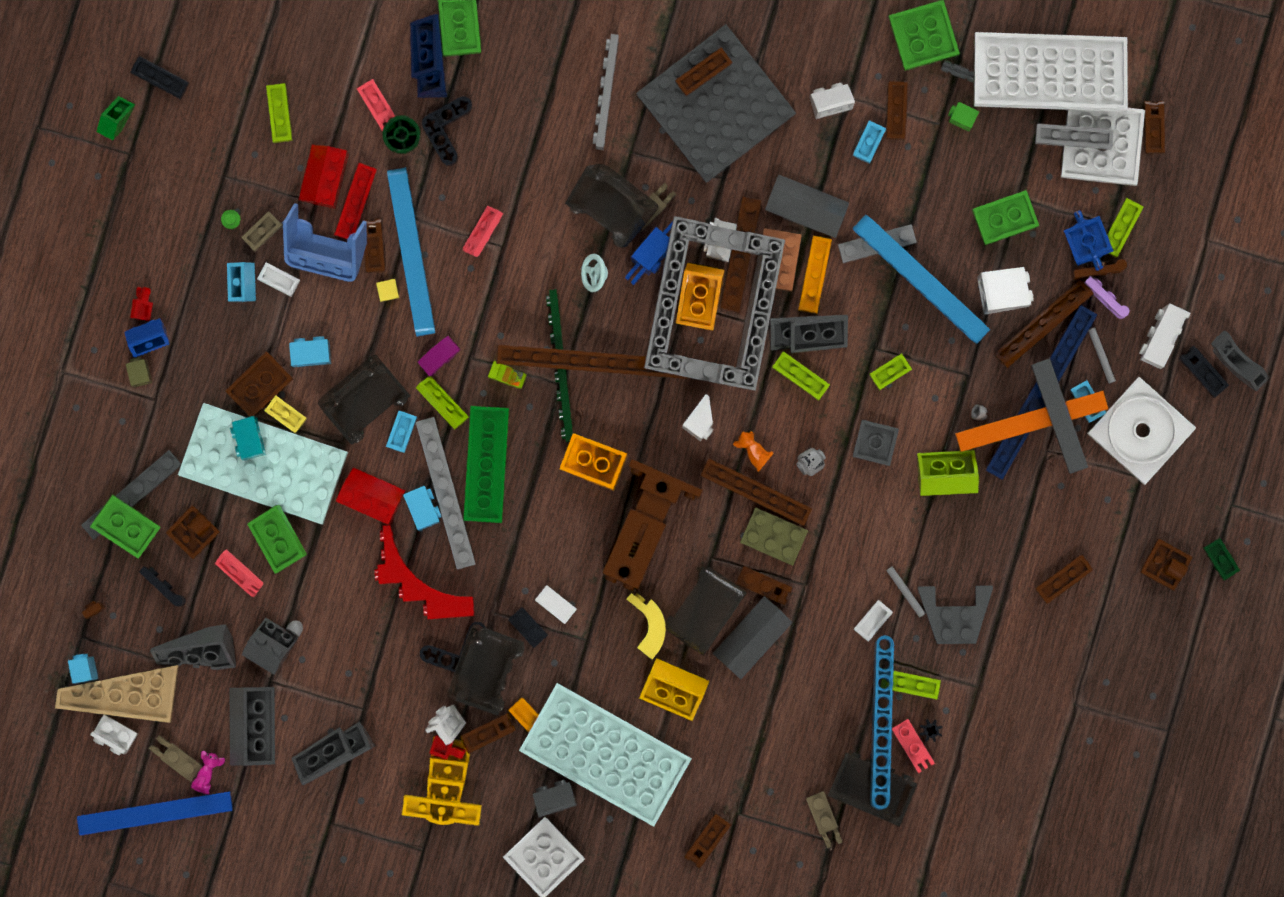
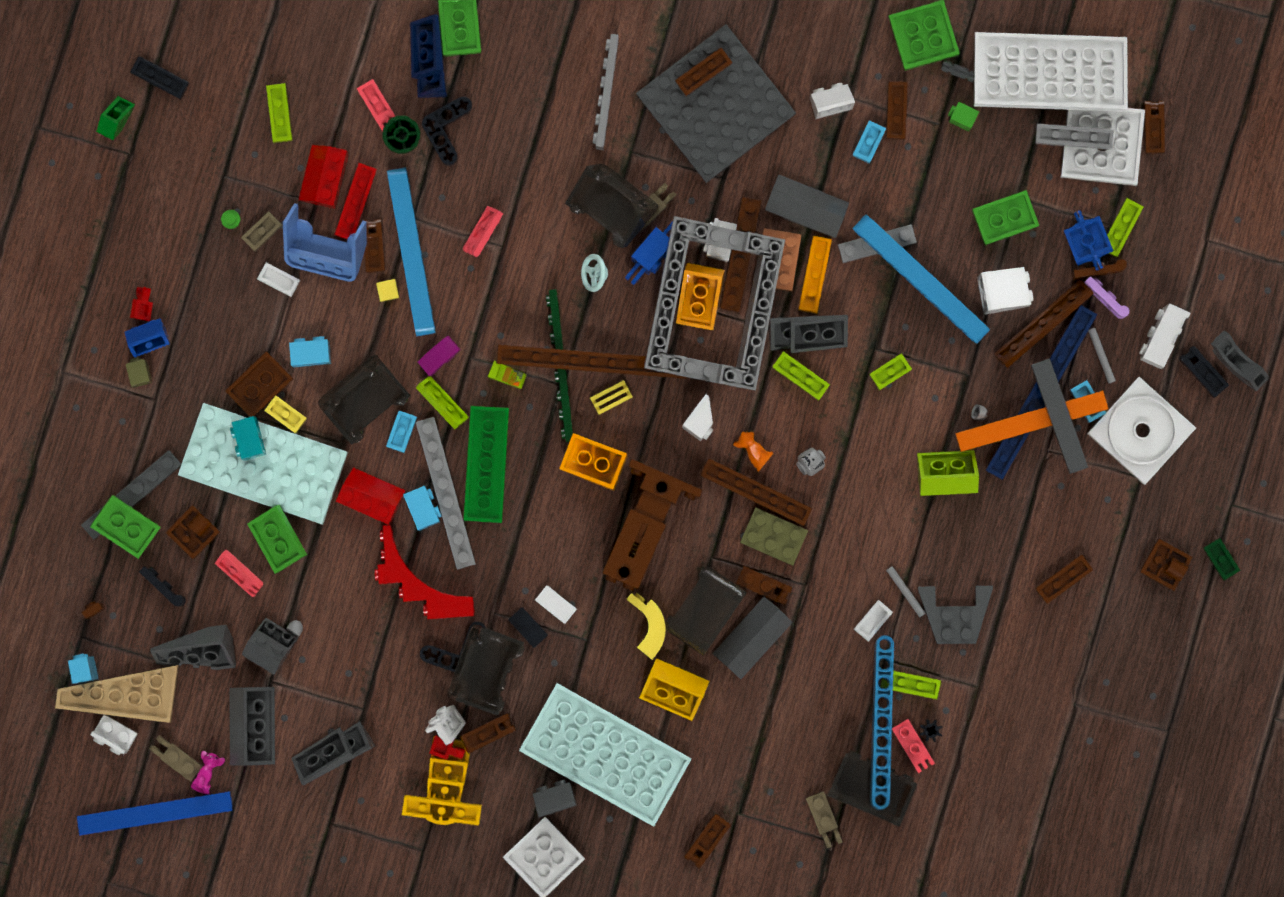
(241, 282): medium azure brick -> none
(524, 713): light orange tile -> none
(625, 390): none -> light yellow tile
(875, 442): dark grey plate -> none

